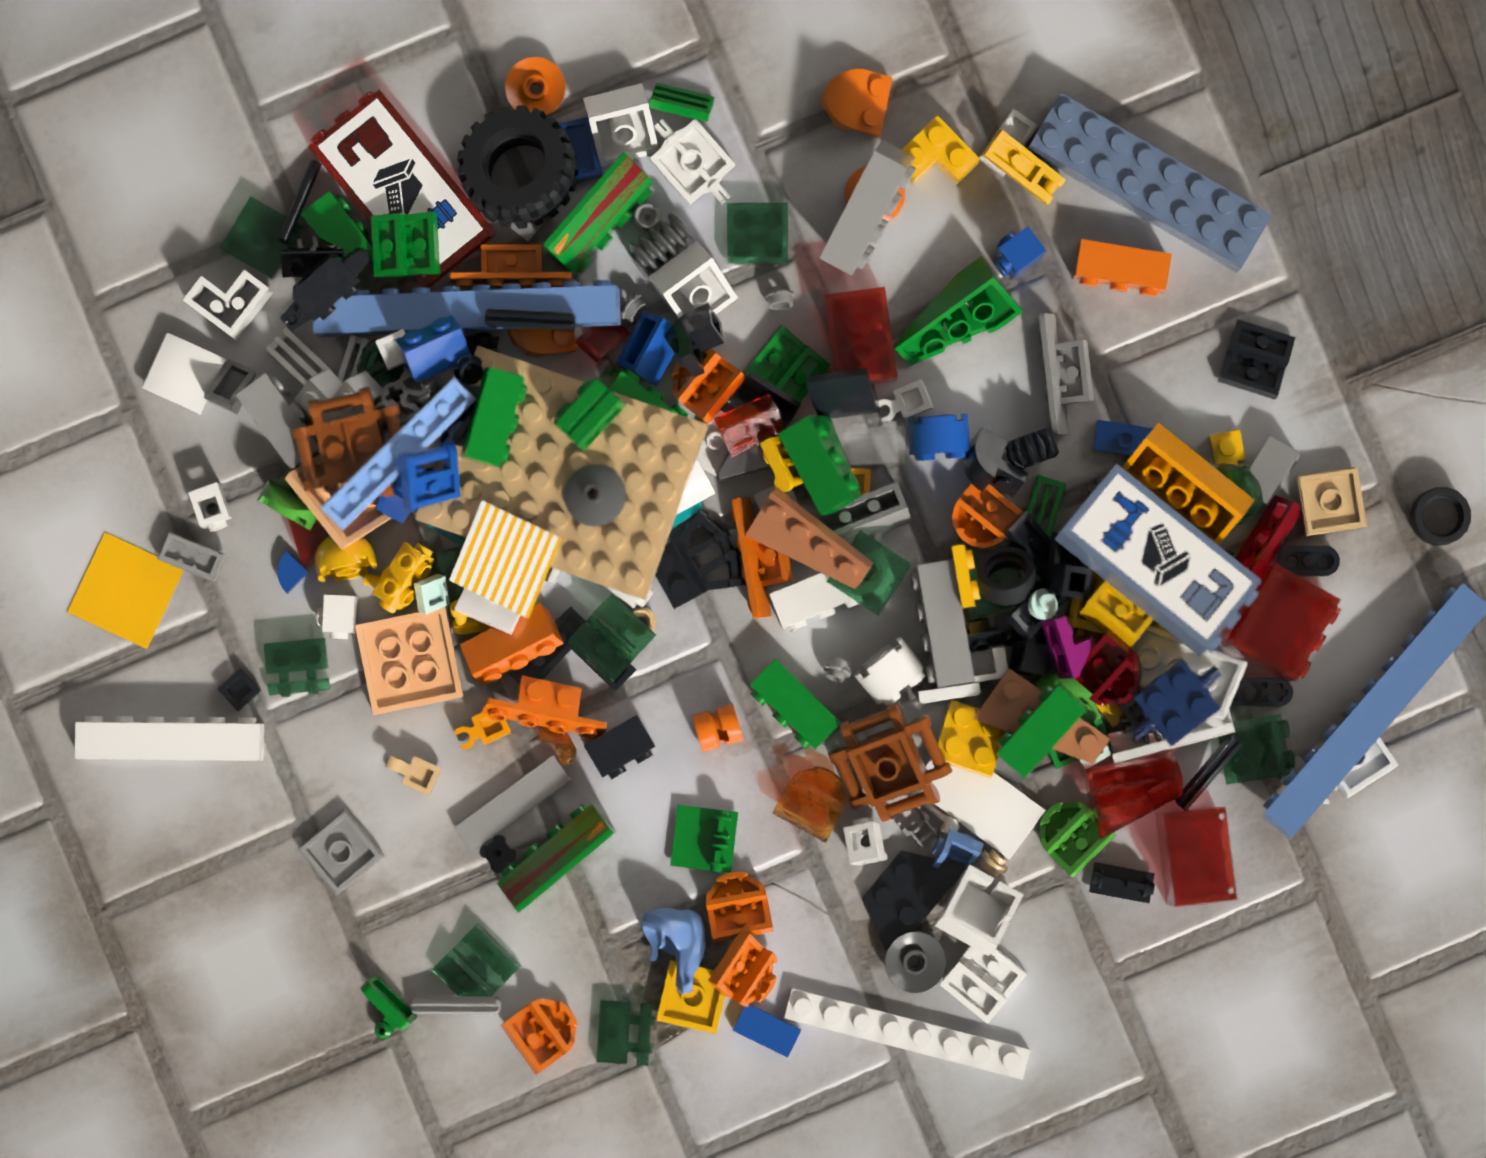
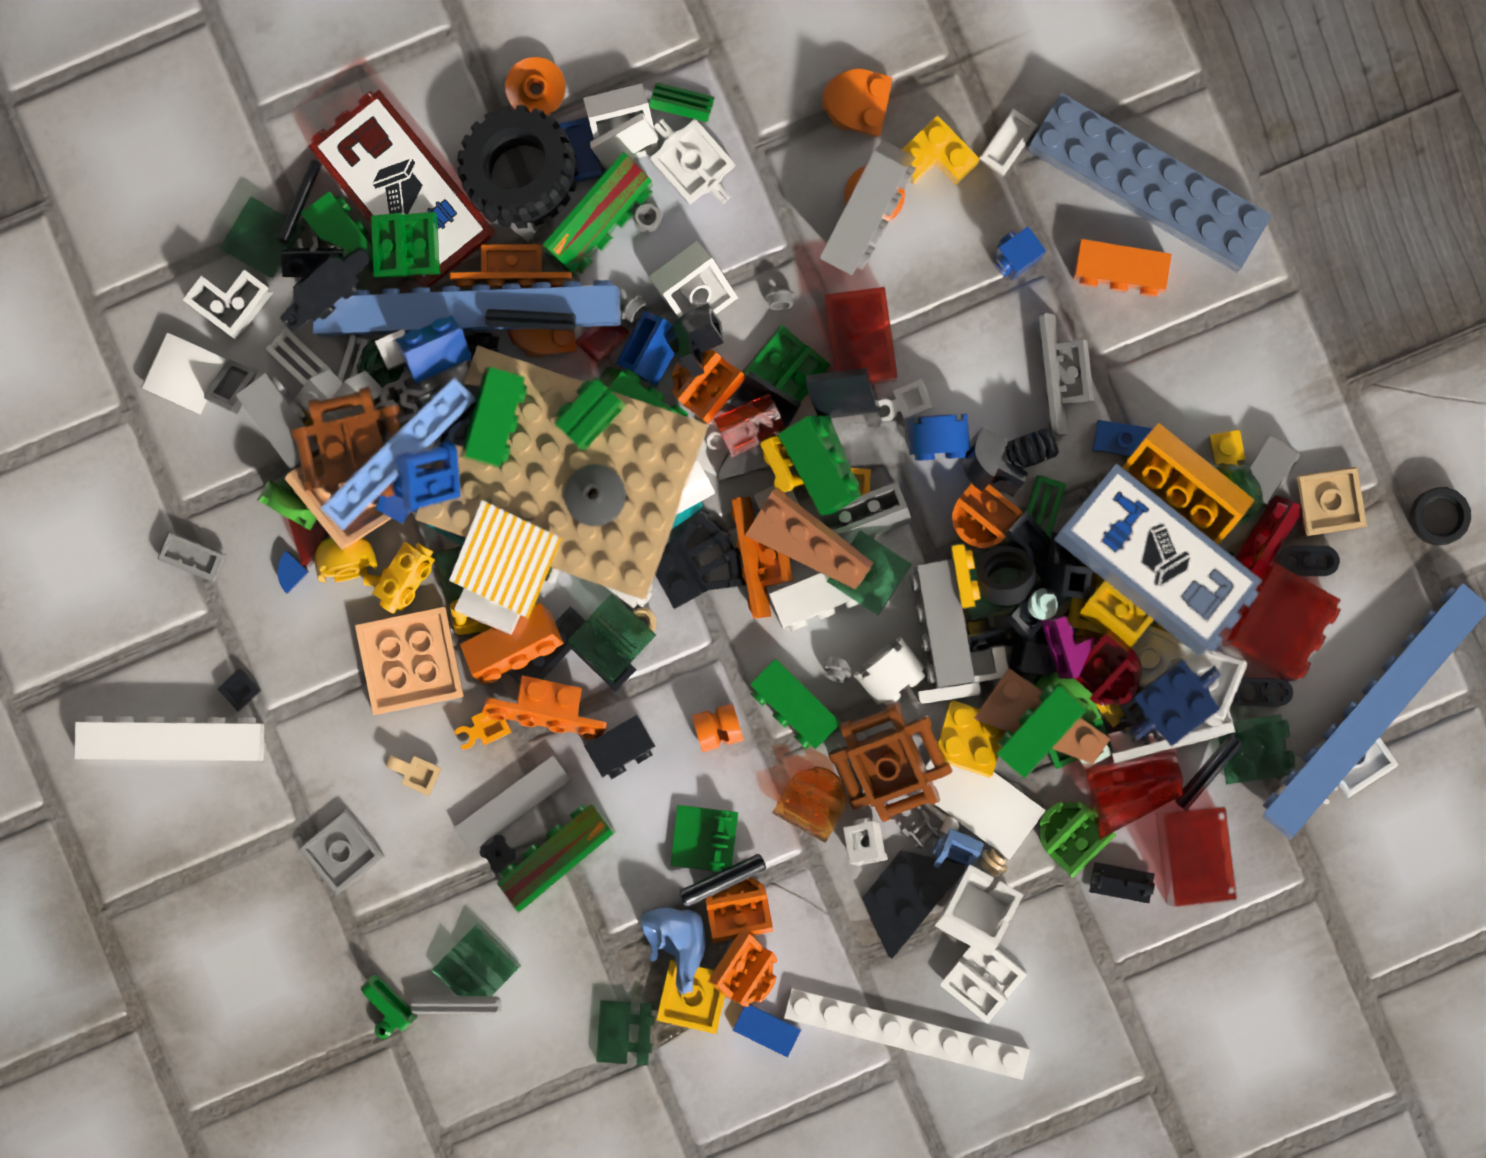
(125, 590): yellow sticker -> none
(202, 499): white brick -> none
(294, 657): clear green plate -> none
(338, 615): white brick -> none
(431, 593): light aqua plate -> none
(472, 375): black plate -> none
(542, 1032): orange slope -> none
(562, 743): clear orange arm -> none
(625, 138): none -> white tile
(659, 244): dark grey piece -> none
(722, 880): none -> black axle
(757, 233): clear green plate -> none
(927, 971): dark grey dish -> none
(965, 307): green wedge -> none
(1023, 166): yellow plate -> none
(1256, 359): black slope -> none

